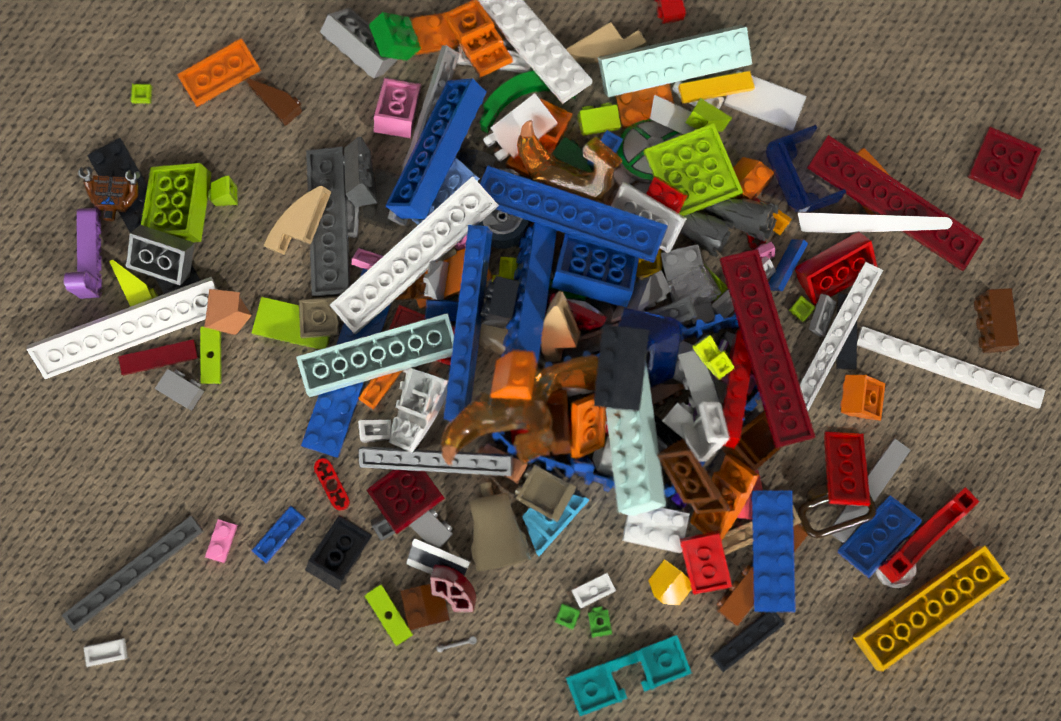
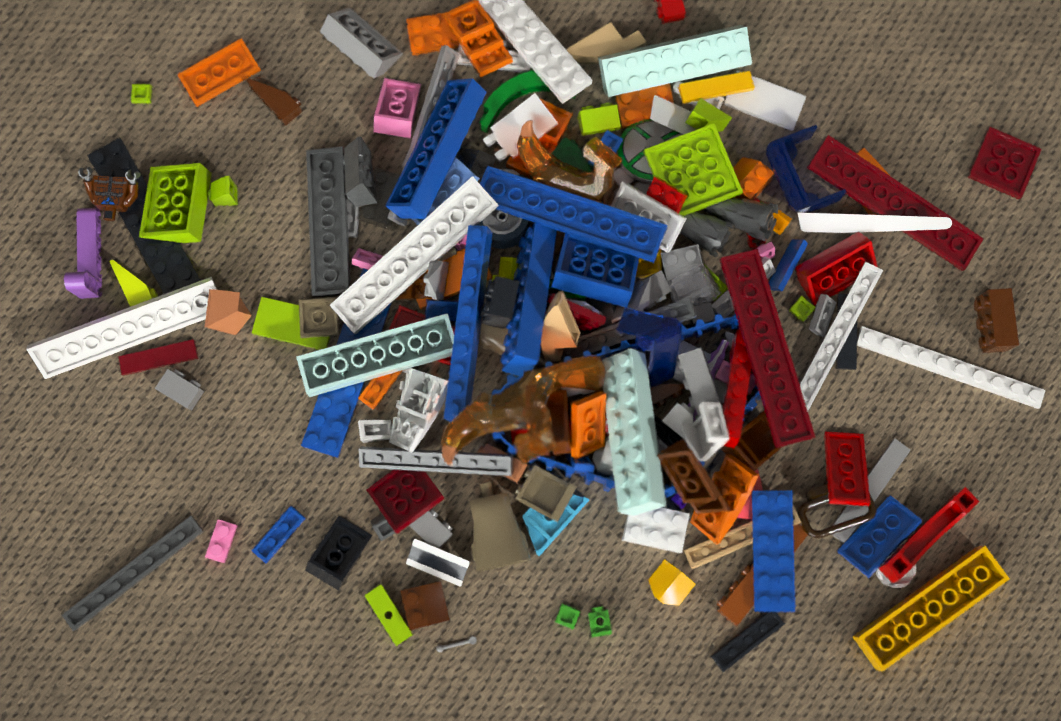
(105, 652): white tile -> none
(160, 254): dark grey brick -> none
(210, 367): lime tile -> none
(299, 220): tan slope -> none
(320, 474): red beam -> none
(394, 36): green brick -> none
(454, 588): dark red brick -> none
(514, 375): orange slope -> none
(593, 590): white plate -> none
(596, 686): teal plate -> none
(621, 367): black slope -> none
(705, 562): red plate -> none
(711, 356): neon yellow slope -> none
(862, 397): orange slope -> none

